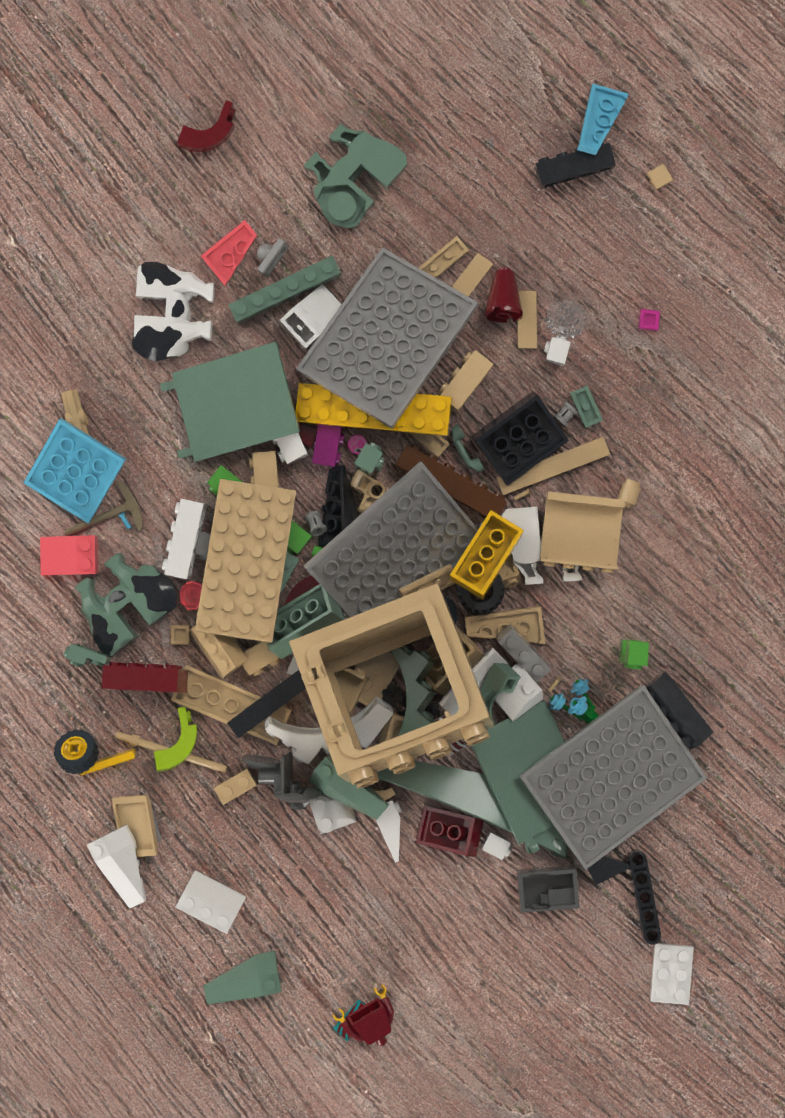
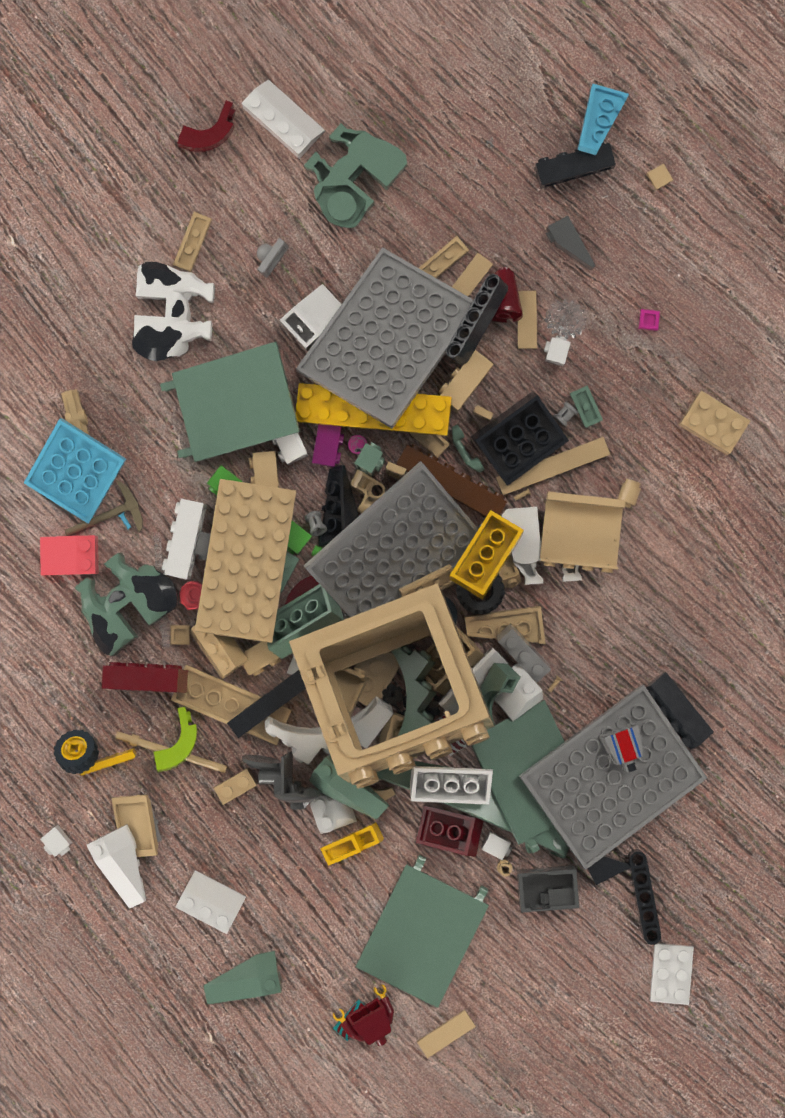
(56, 842): none -> white brick
(82, 655): sand green plate -> none
(192, 242): none -> tan tile
(229, 252): coral wing -> none
(282, 118): none -> white slope
(285, 290): sand green brick -> none
(307, 434): dark red tile -> none
(352, 843): none -> yellow slope
(390, 827): white slope -> none
(395, 470): none -> tan tile
(422, 934): none -> sand green flag
(446, 1033): none -> tan tile
(450, 785): none -> white slope
(477, 319): none -> black beam
(483, 413): none -> tan tile
(504, 872): none -> tan pin
(568, 240): none -> dark grey slope
(578, 706): medium azure plant -> none
(623, 745): none -> torso
(634, 653): bright green arch -> none
(714, 422): none -> tan brick

